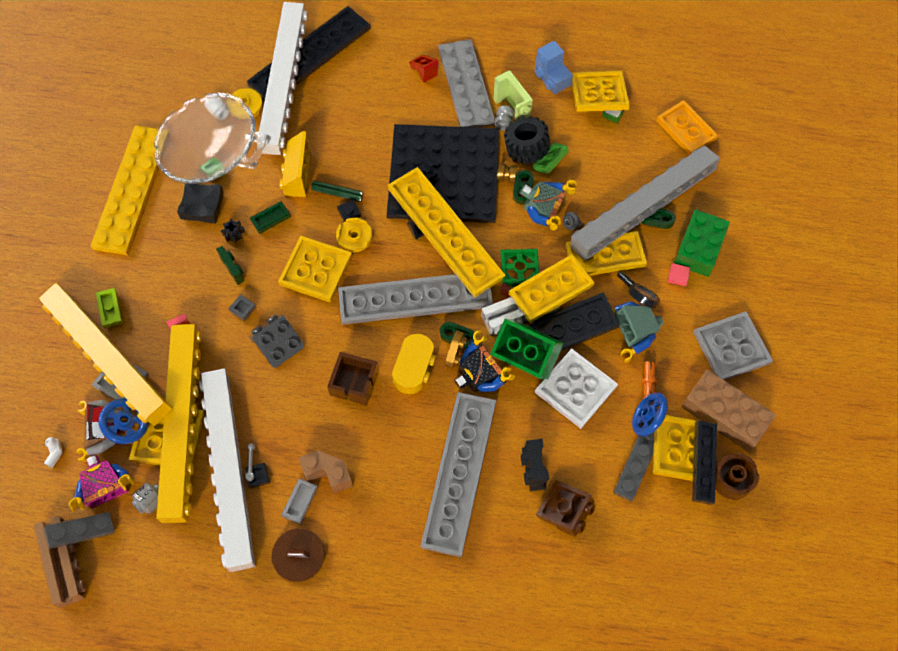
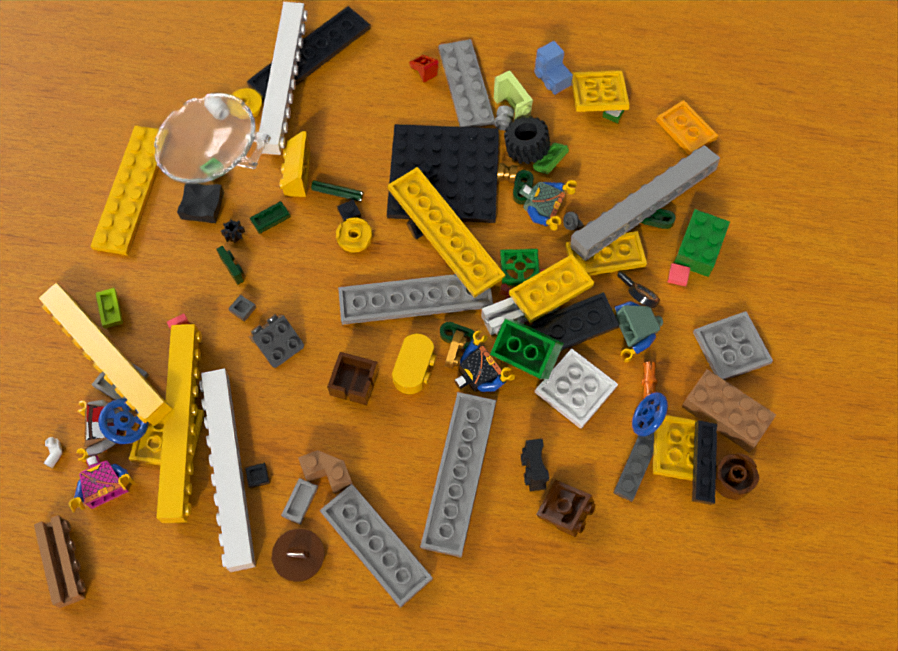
(78, 530): dark grey plate -> none
(146, 498): light grey head -> none
(250, 476): light grey hinge -> none
(315, 269): yellow plate -> none
(376, 545): none -> light grey plate

